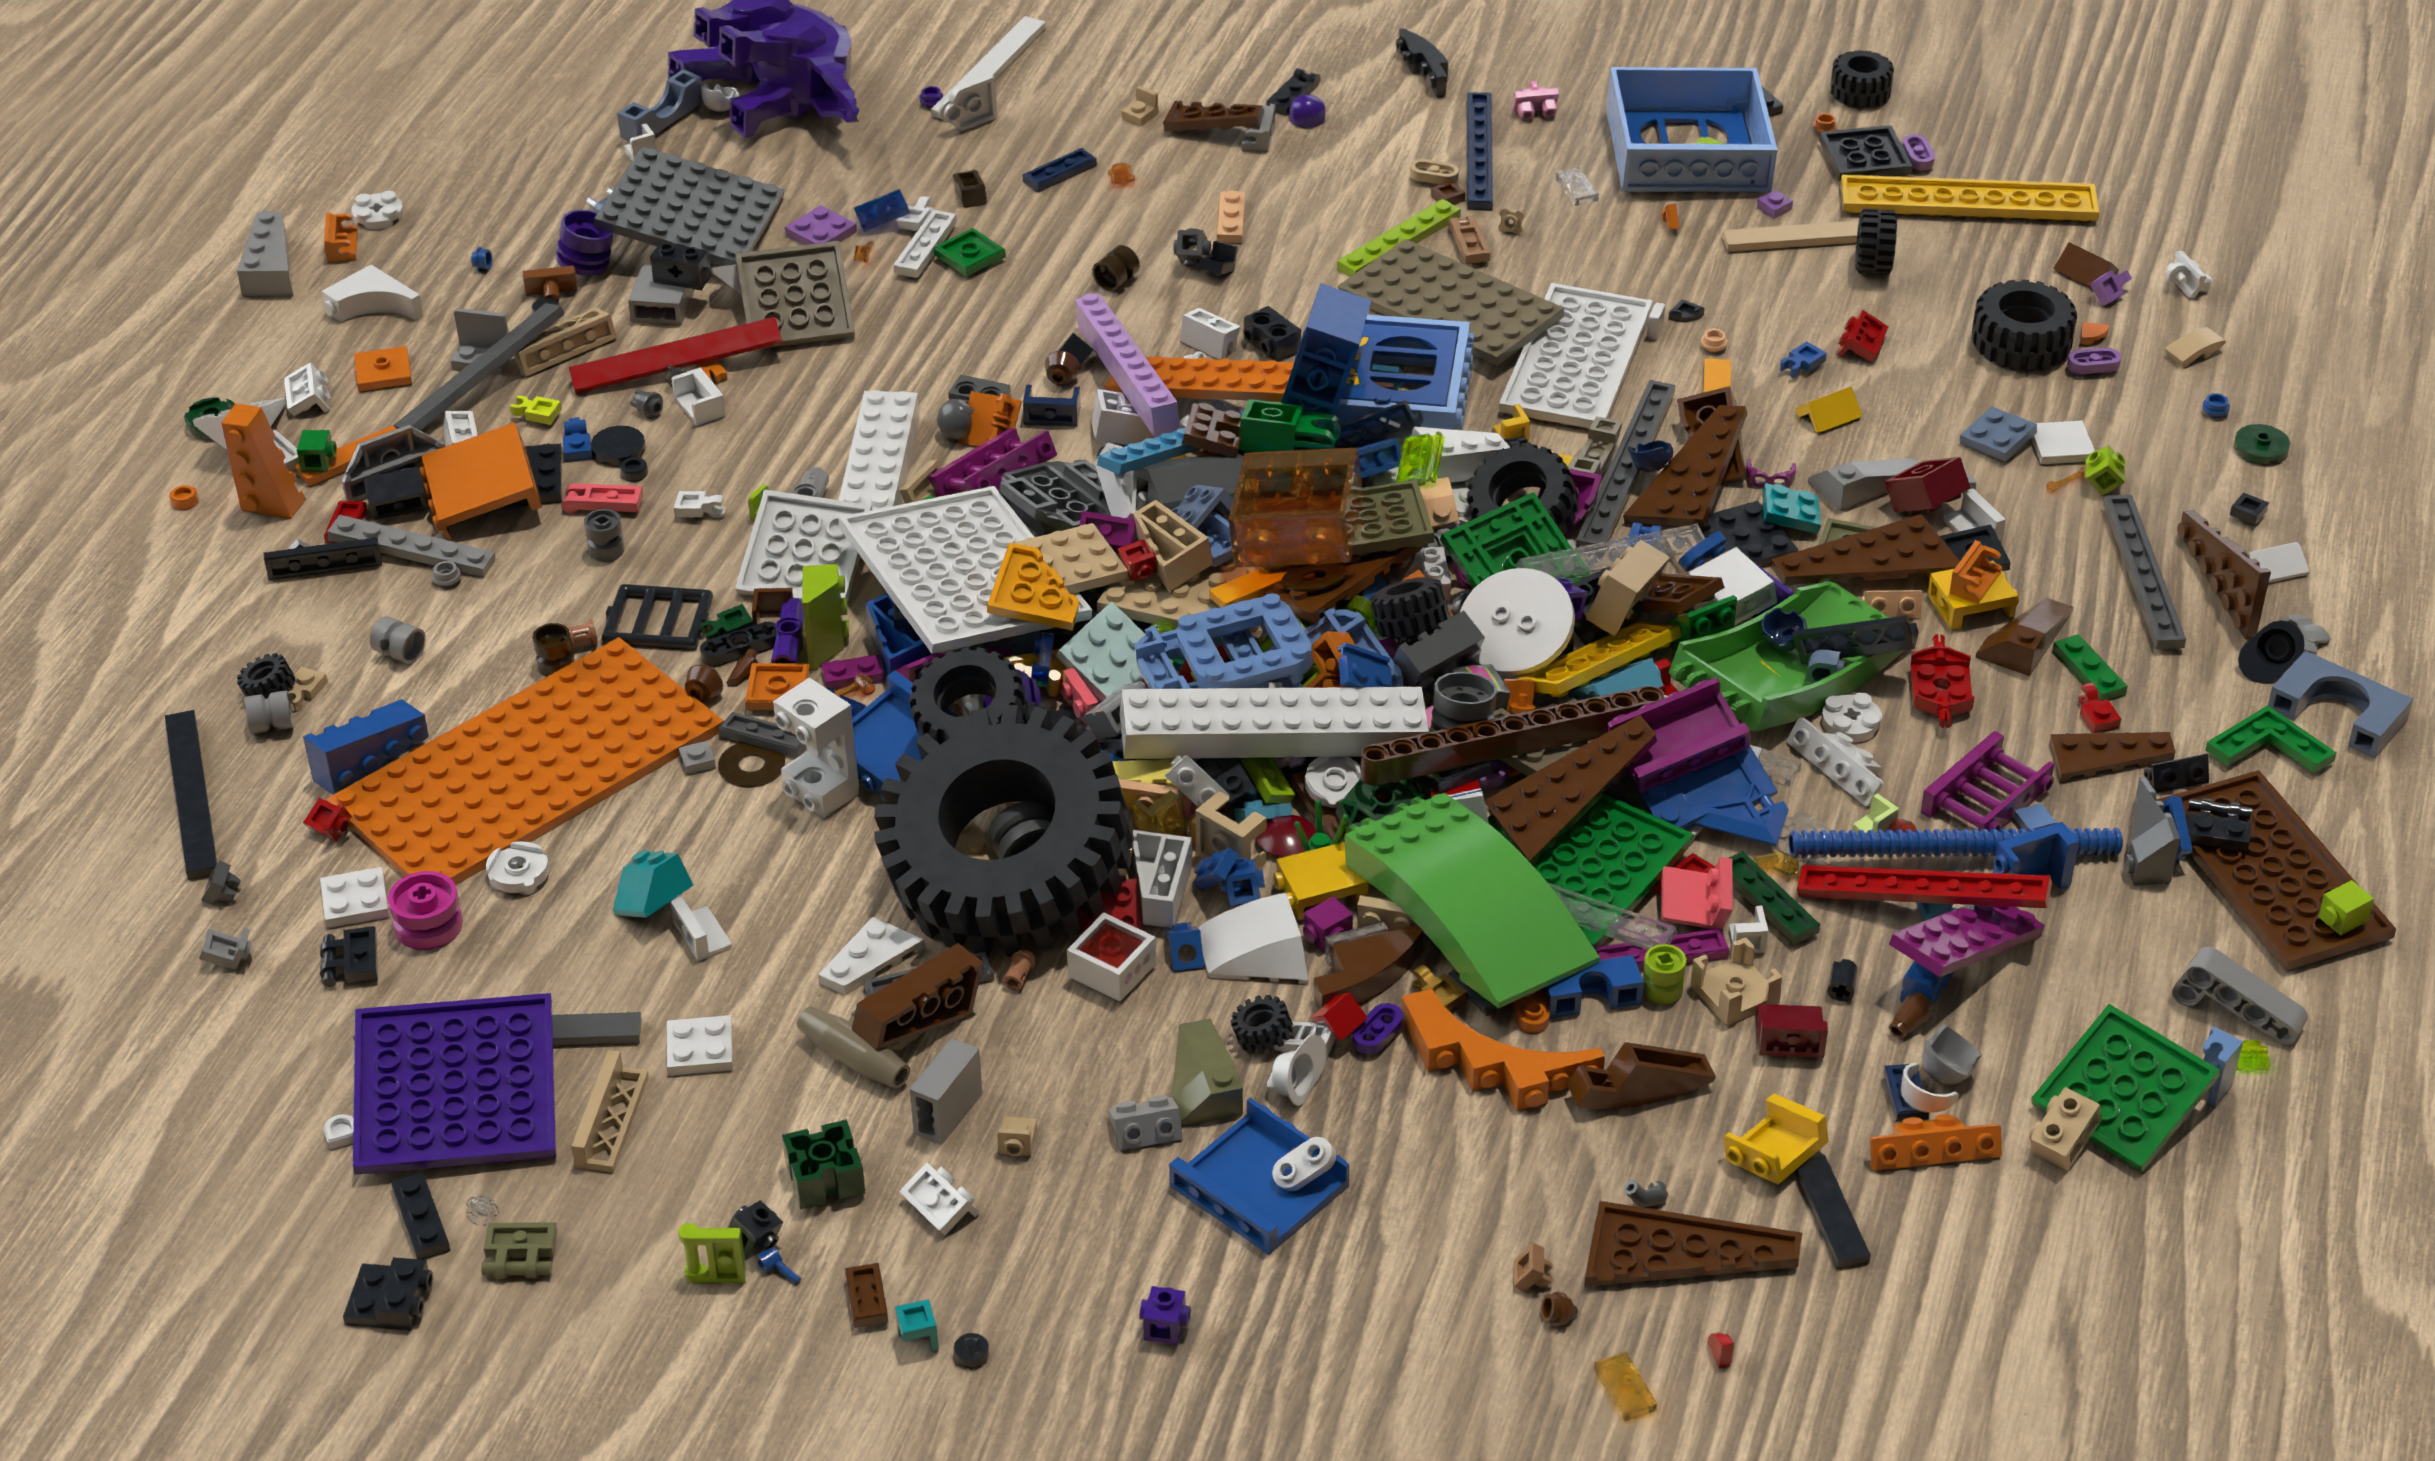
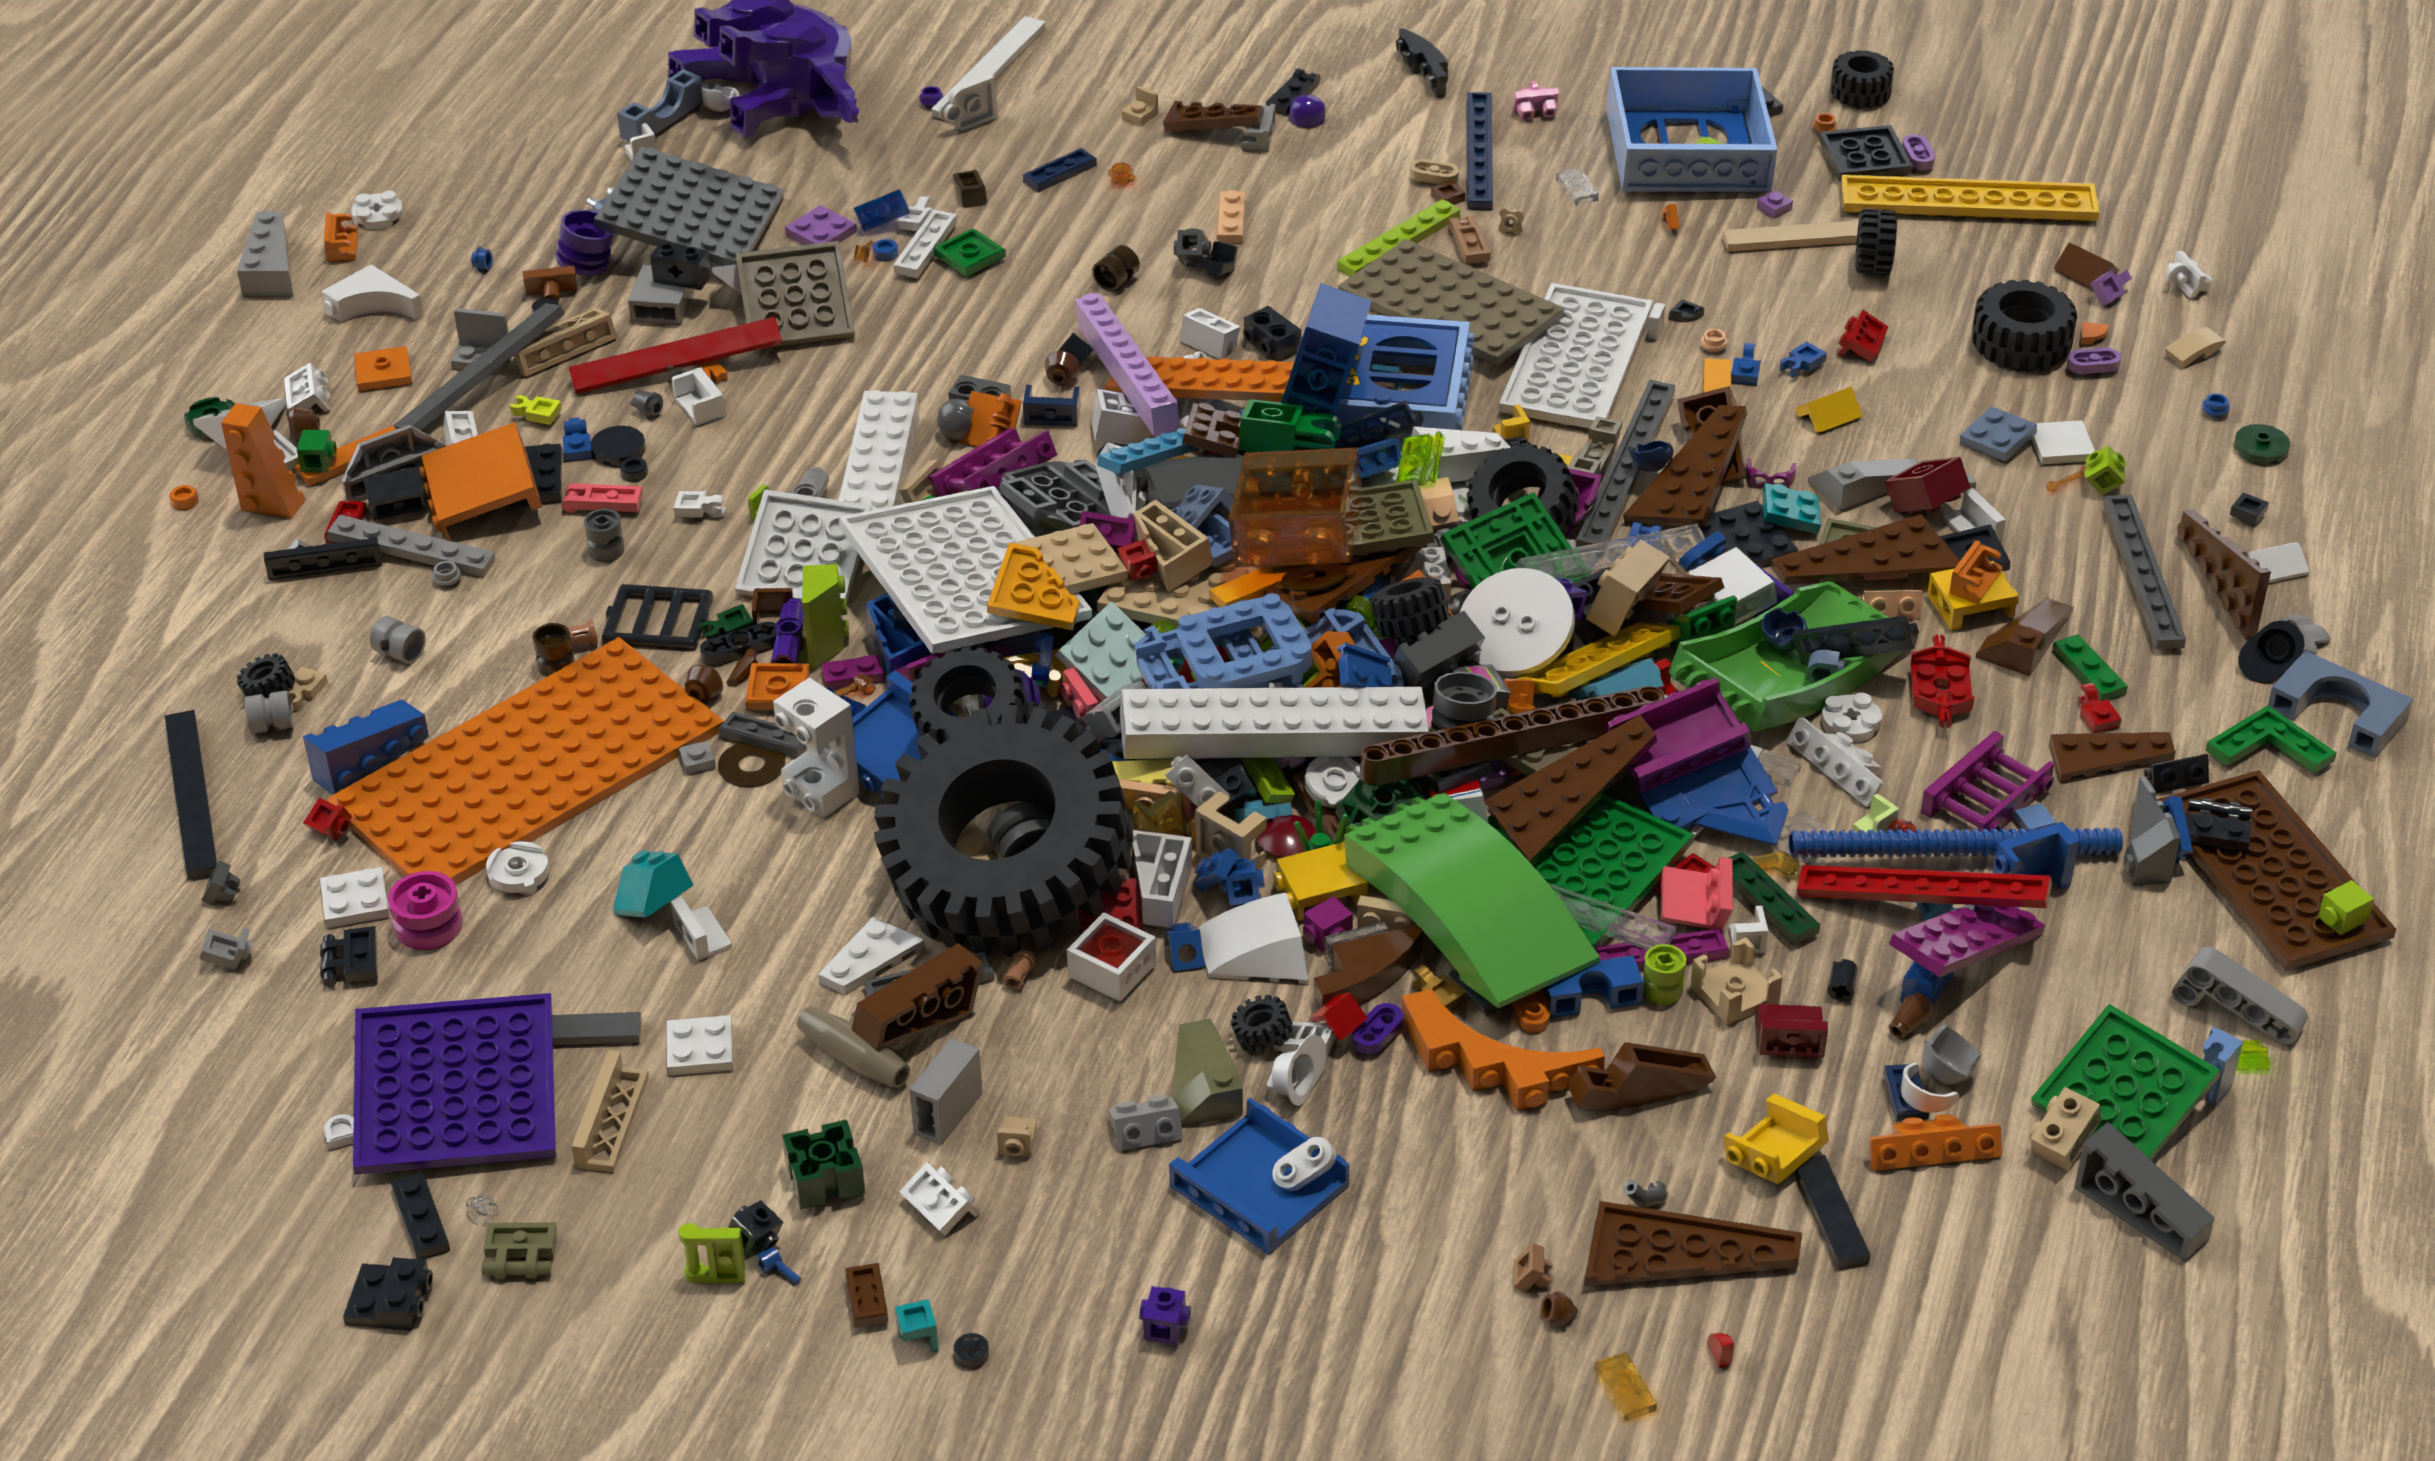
(302, 419): none -> reddish brown cone
(885, 250): none -> blue tile
(1746, 369): none -> blue plate
(2141, 1193): none -> dark grey wedge

